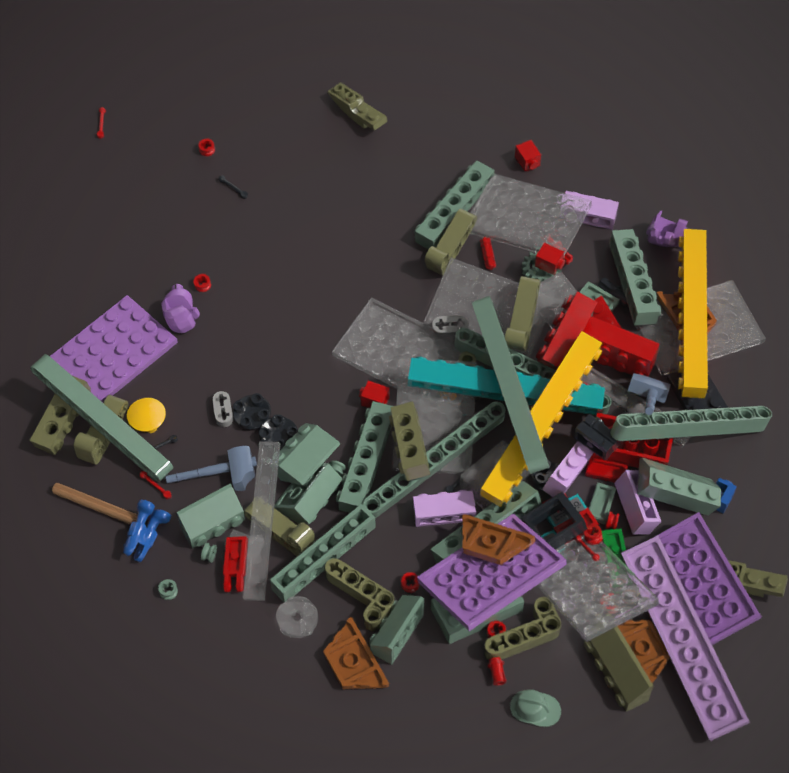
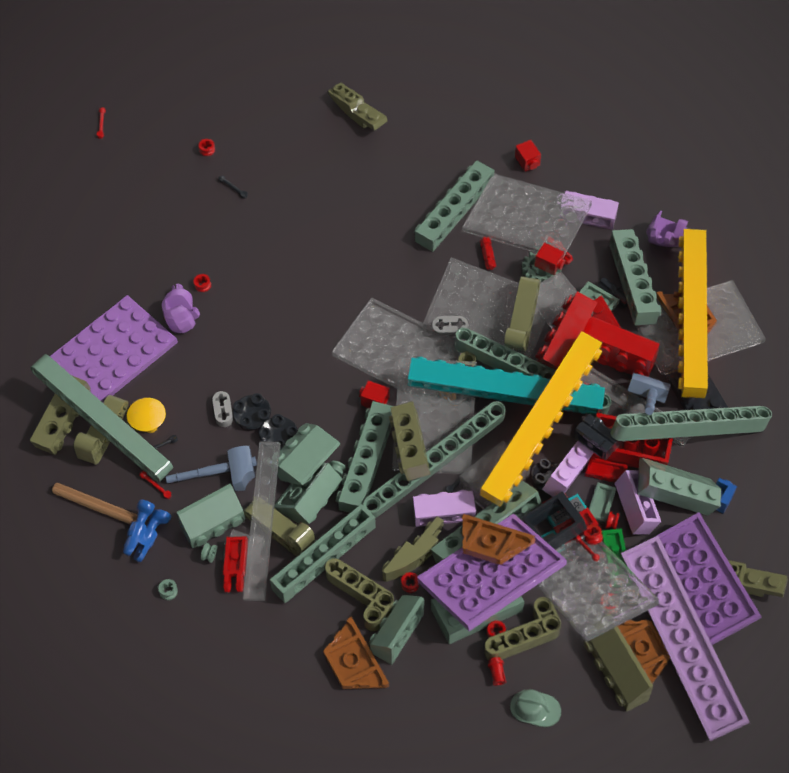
(299, 628): clear plate -> none
(412, 556): none -> olive slope
(451, 242): olive beam -> none
(510, 385): sand green beam -> none

